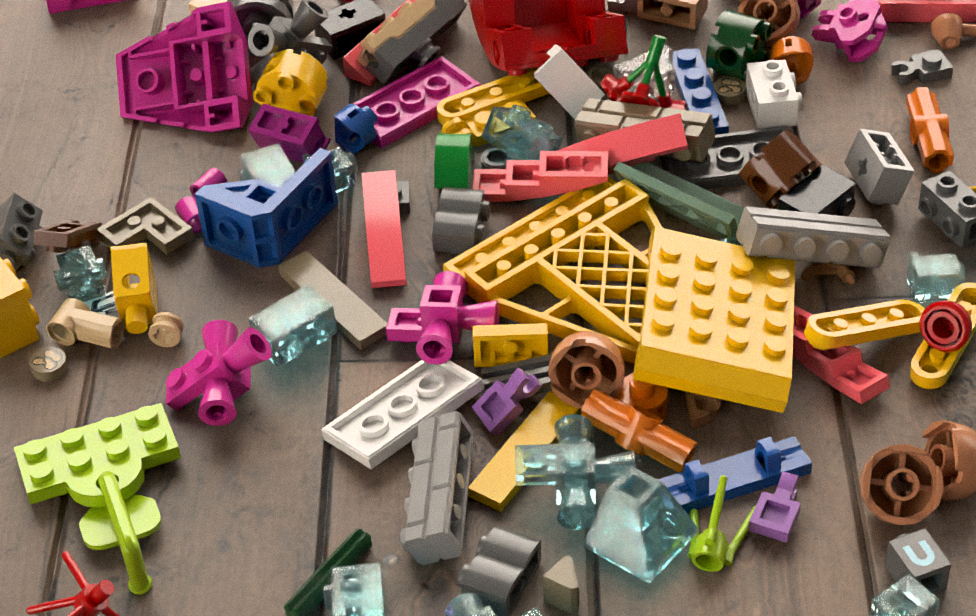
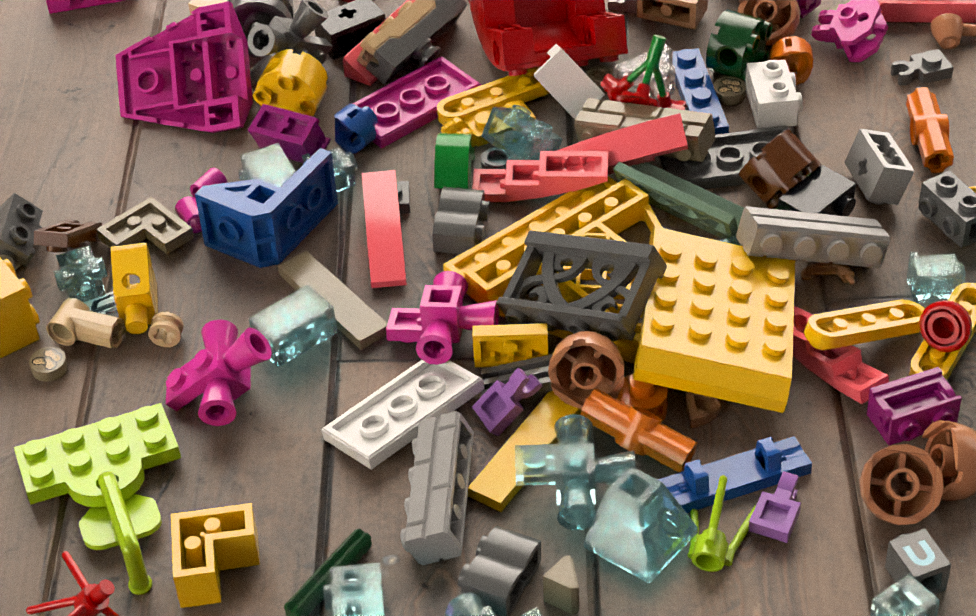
(209, 543): none -> yellow brick
(587, 314): none -> dark grey fence
(911, 404): none -> magenta hinge

